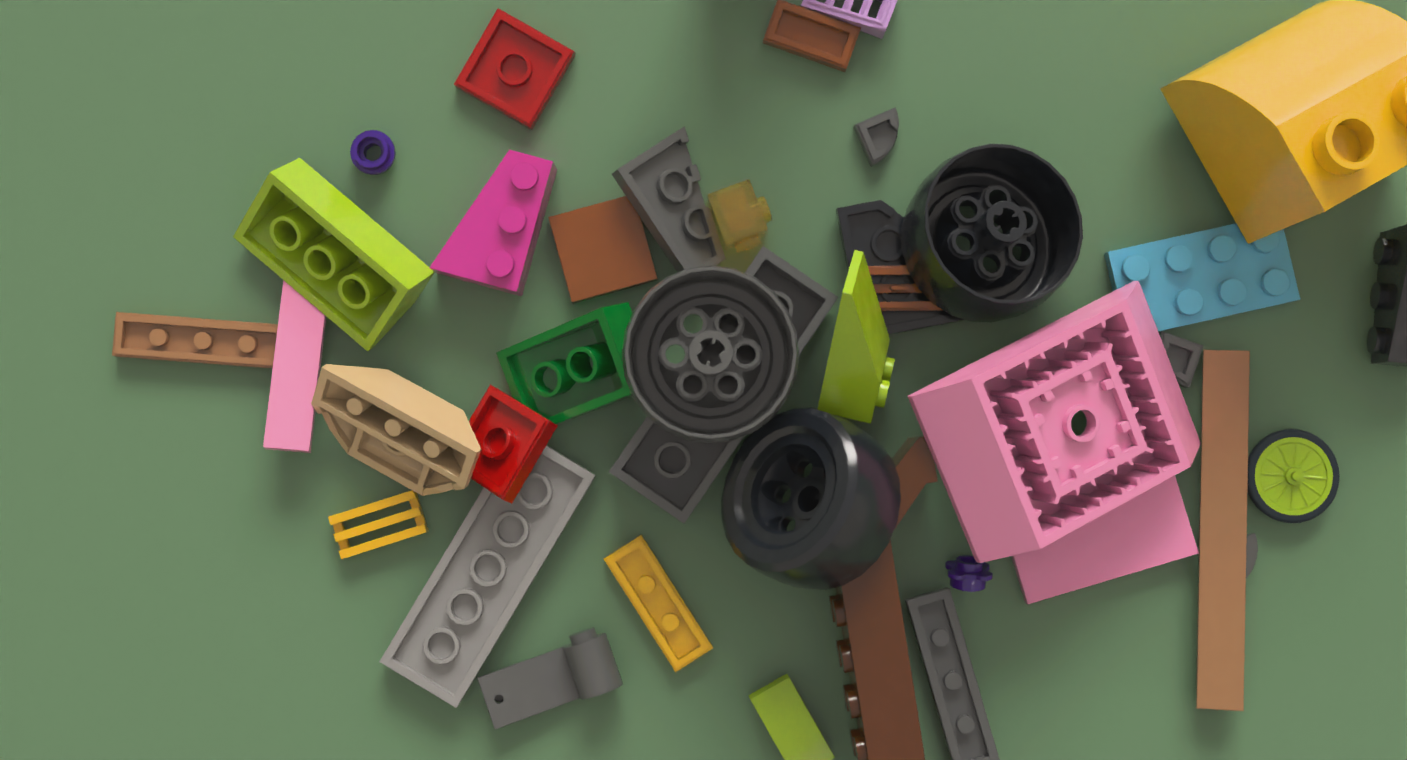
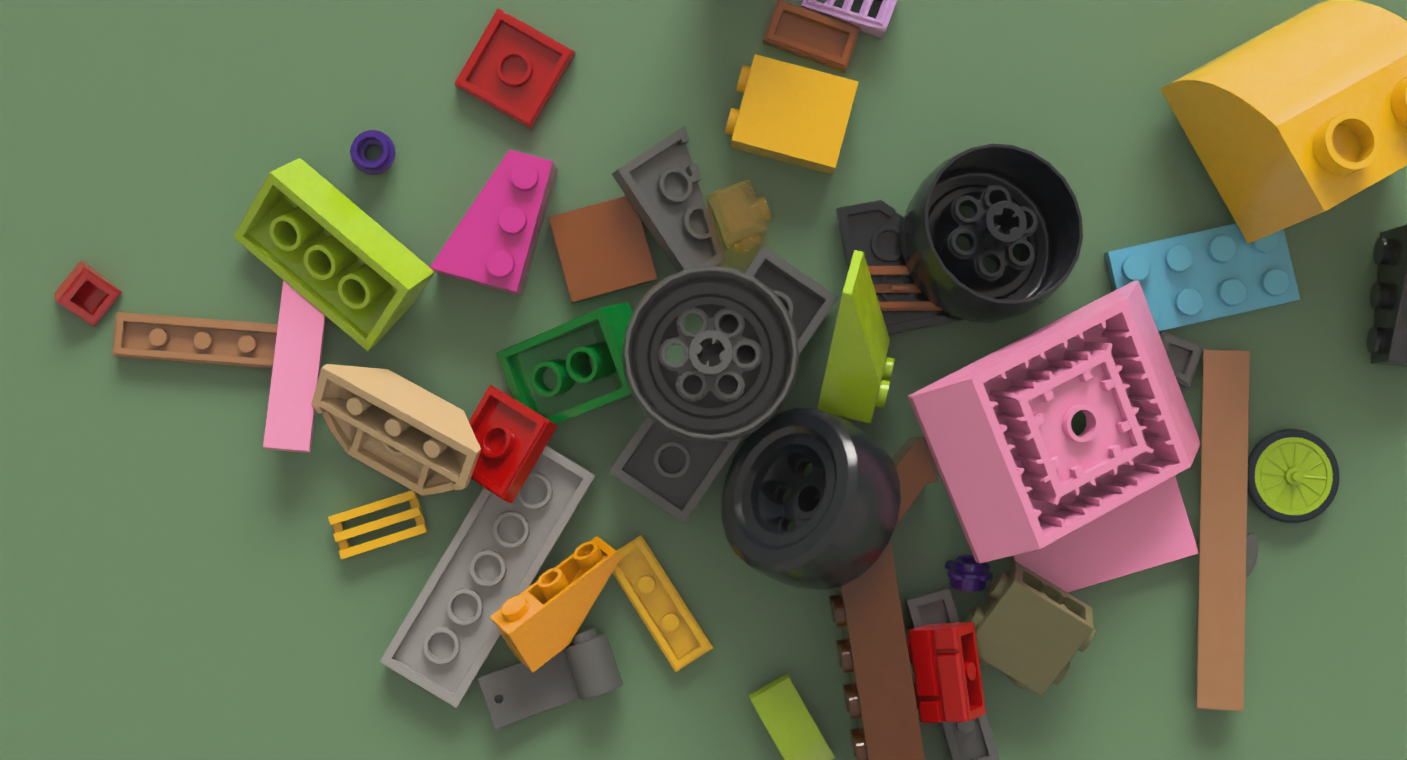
(86, 293): none -> red slope
(553, 608): none -> light orange slope
(791, 113): none -> yellow brick
(878, 135): dark grey tile -> none
(946, 672): none -> red brick
(1030, 628): none -> olive brick

